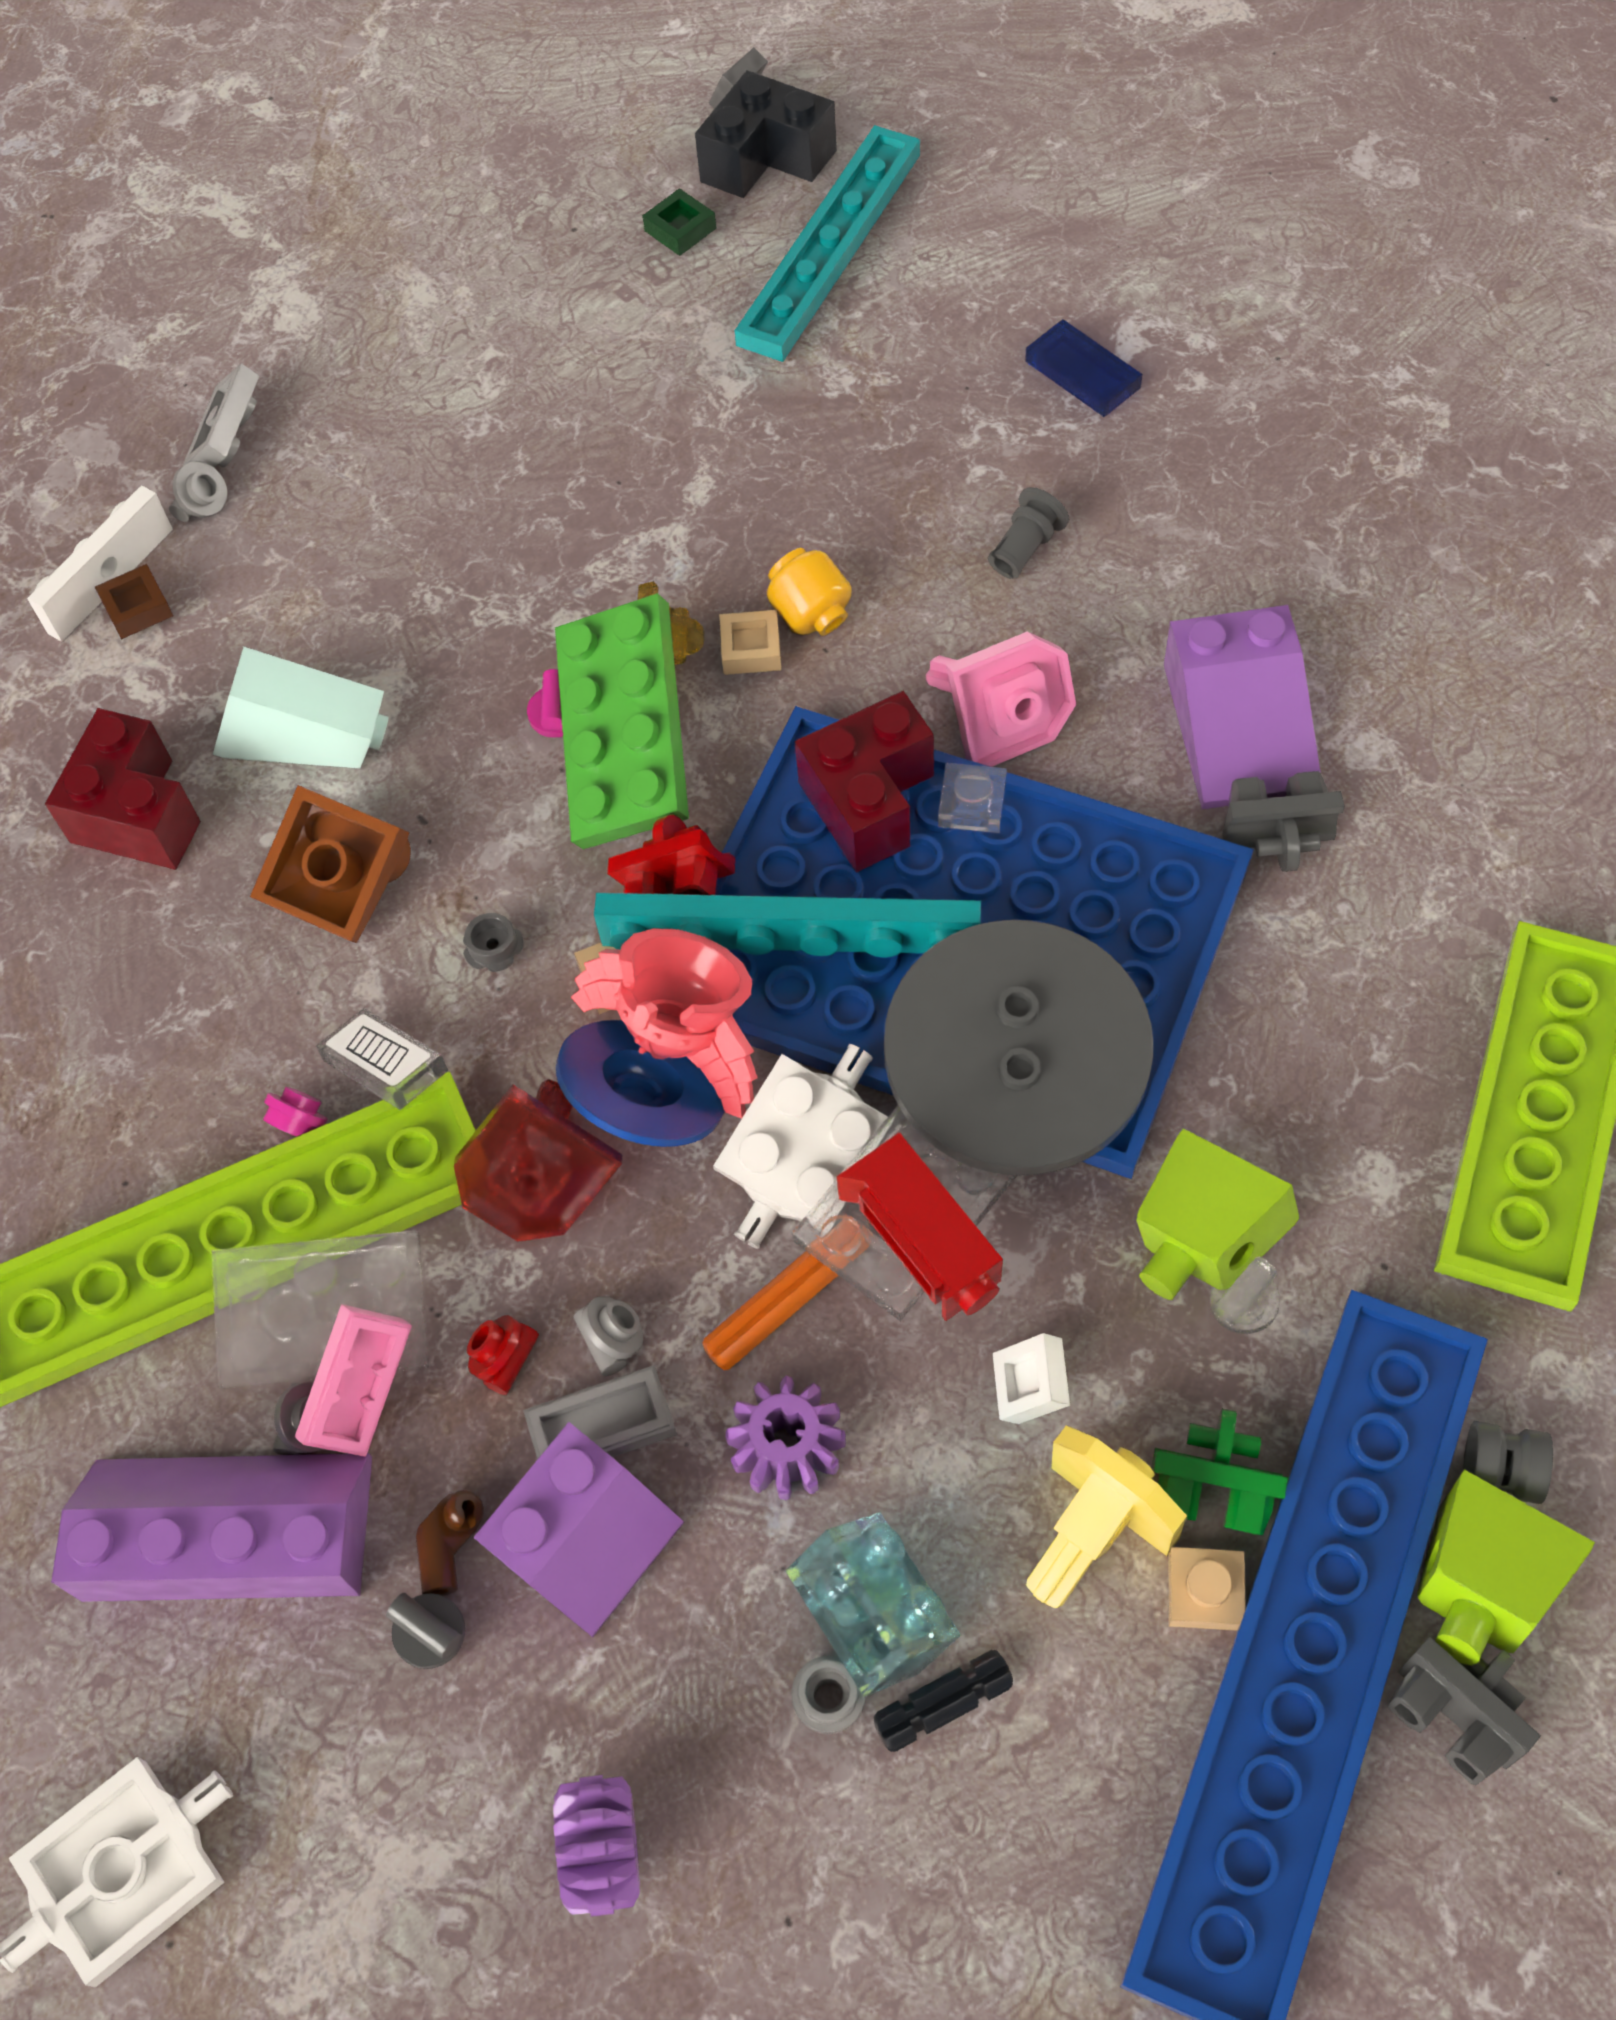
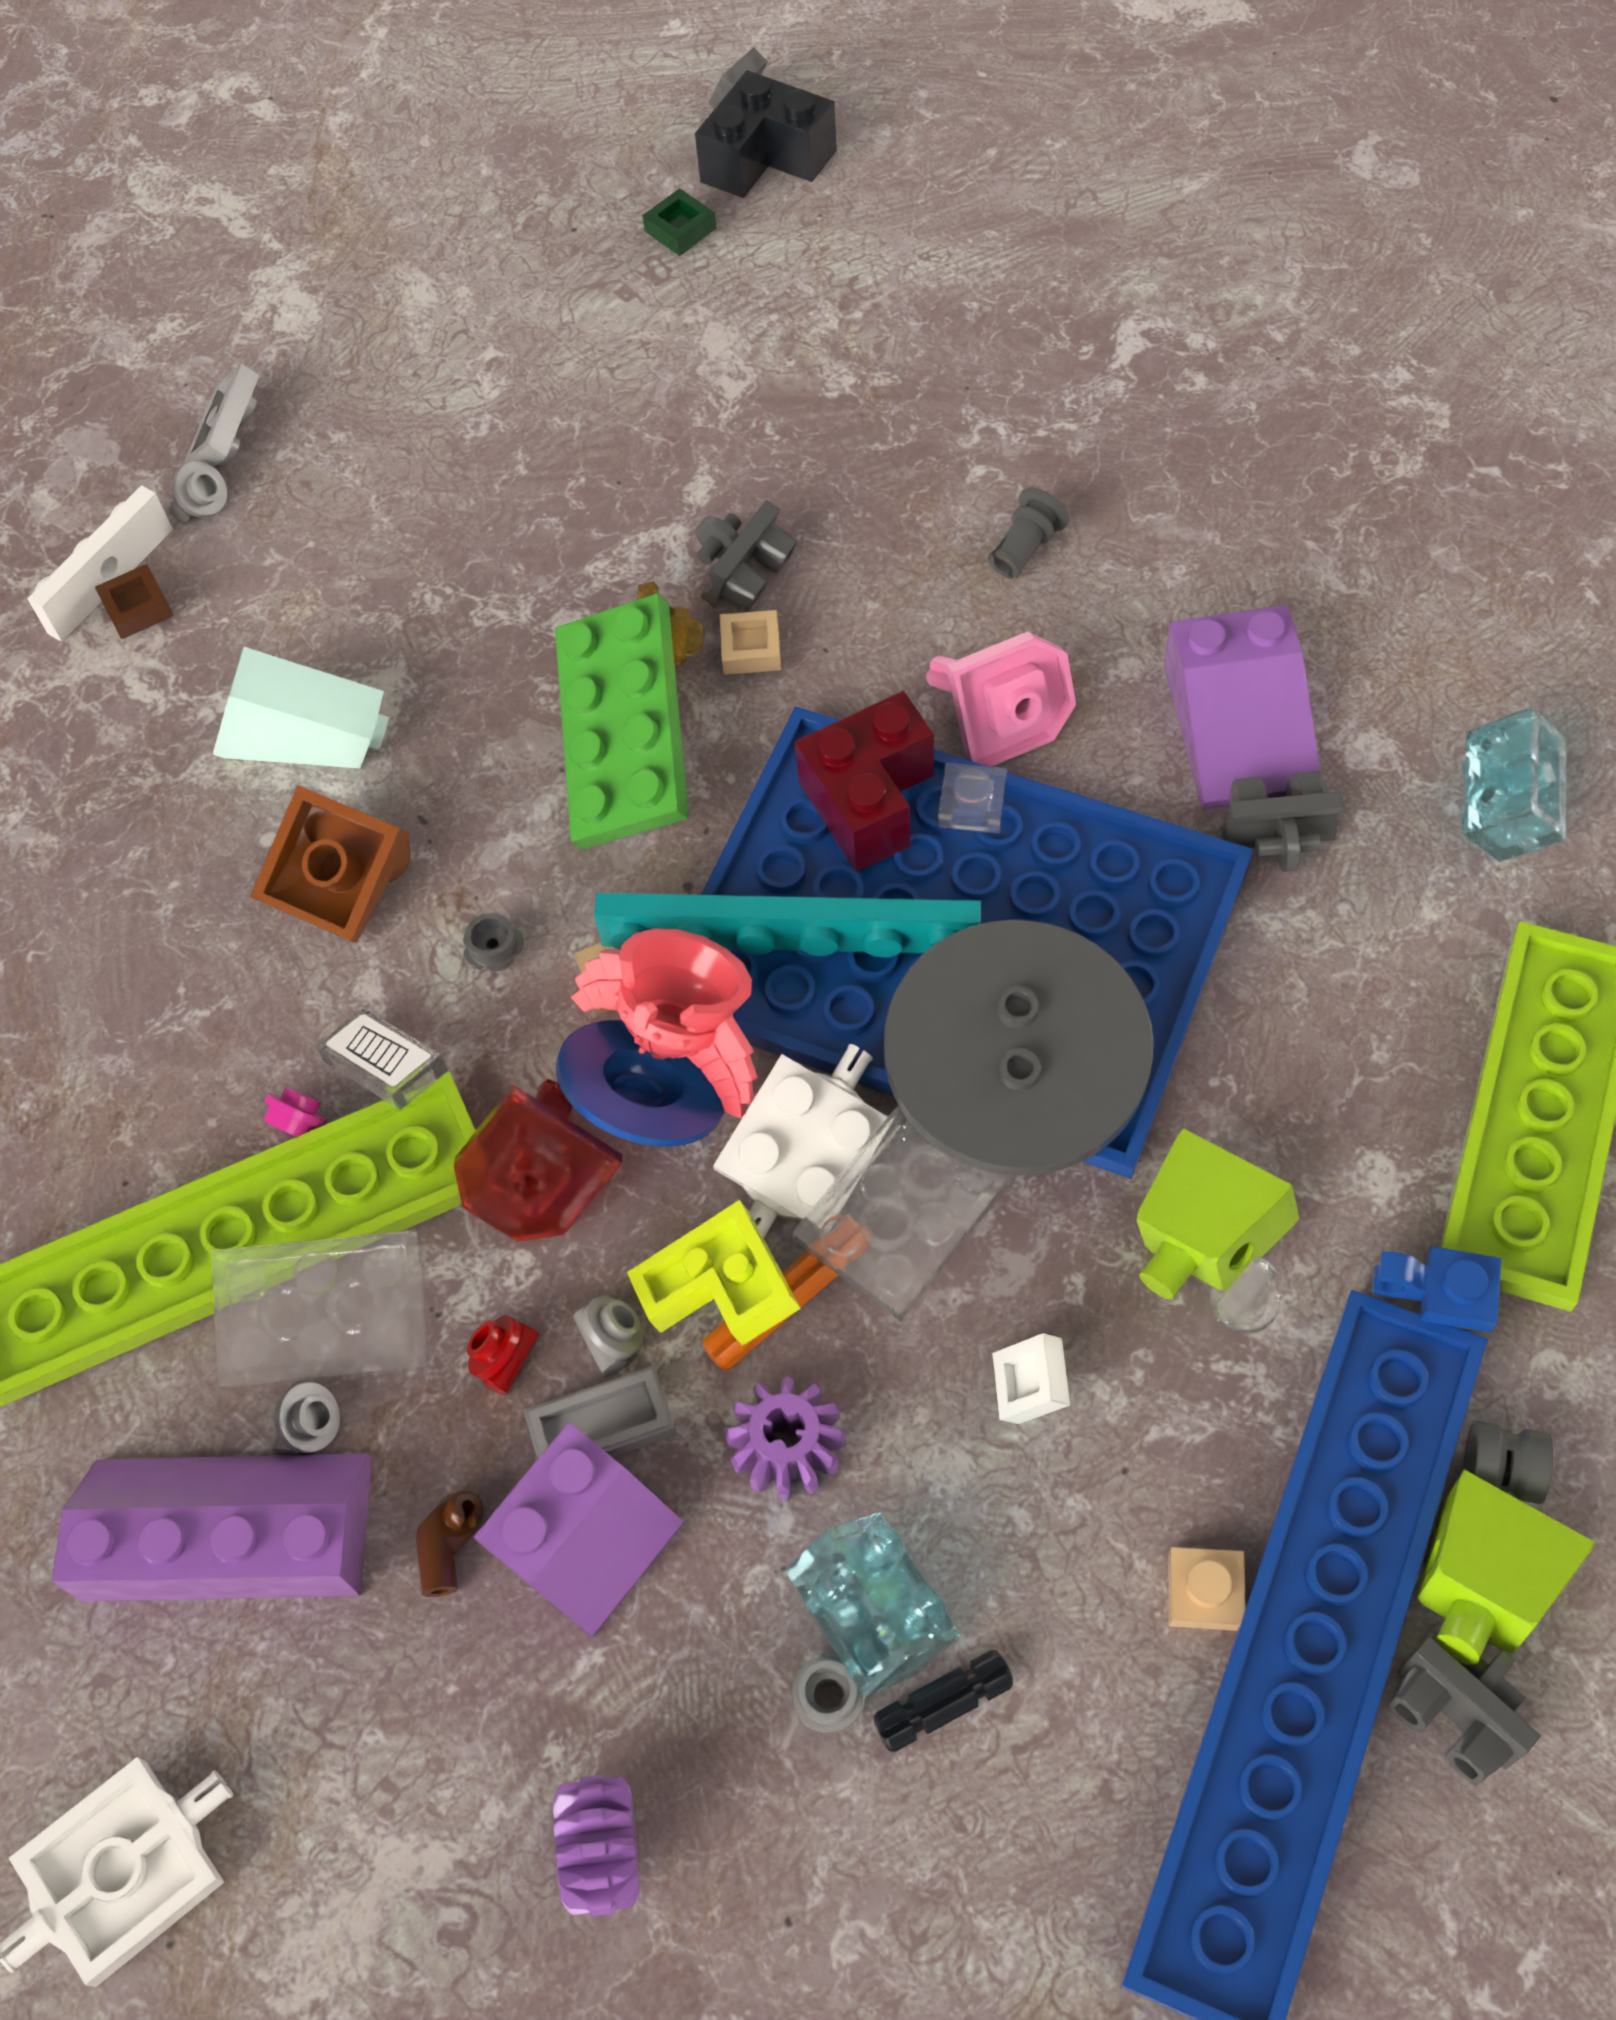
(117, 793): dark red brick -> none
(353, 1381): bright pink plate -> none
(426, 1629): dark grey plate -> none
(545, 707): dark pink plate -> none
(673, 861): red hips -> none
(719, 1262): none -> neon yellow plate
(731, 573): none -> dark grey hips
(809, 592): yellow head -> none
(827, 244): teal plate -> none
(924, 1227): red window -> none
(1083, 367): clear blue tile -> none
(1112, 1494): light yellow piece -> none
(1250, 1489): green hips -> none
(1451, 1284): none -> blue plate
(1515, 785): none -> clear light blue brick

